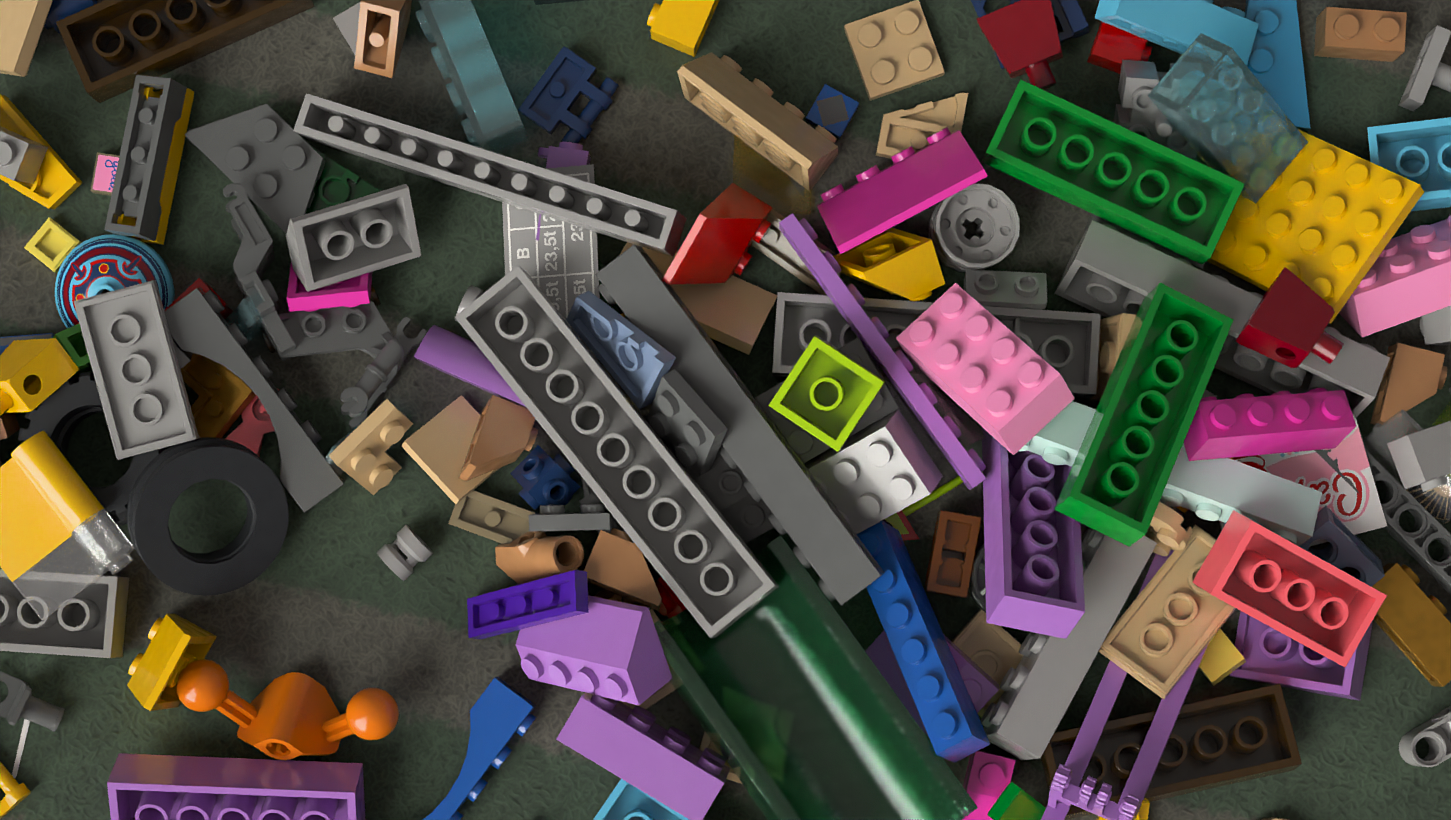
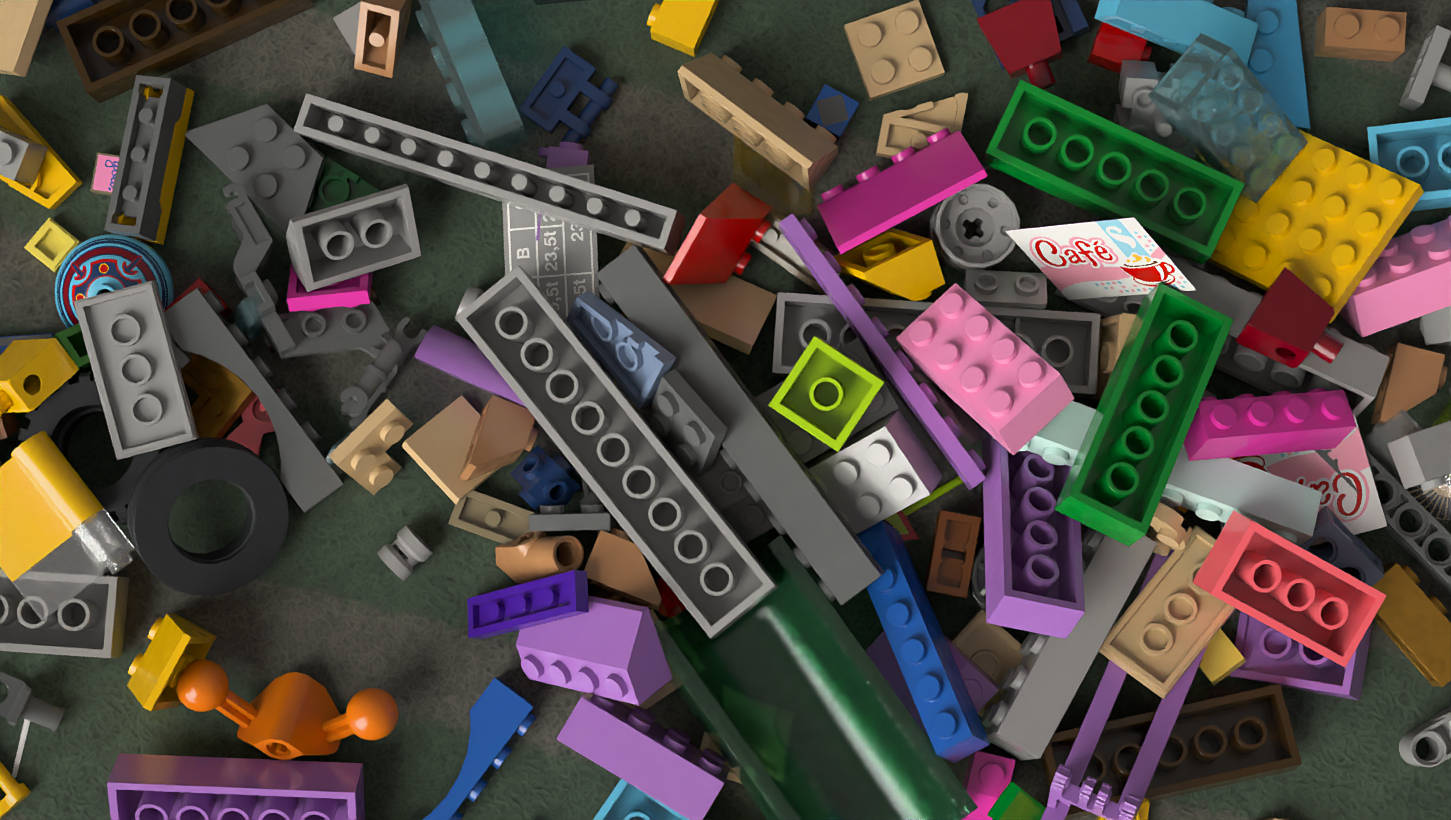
(1100, 258): none -> sticker

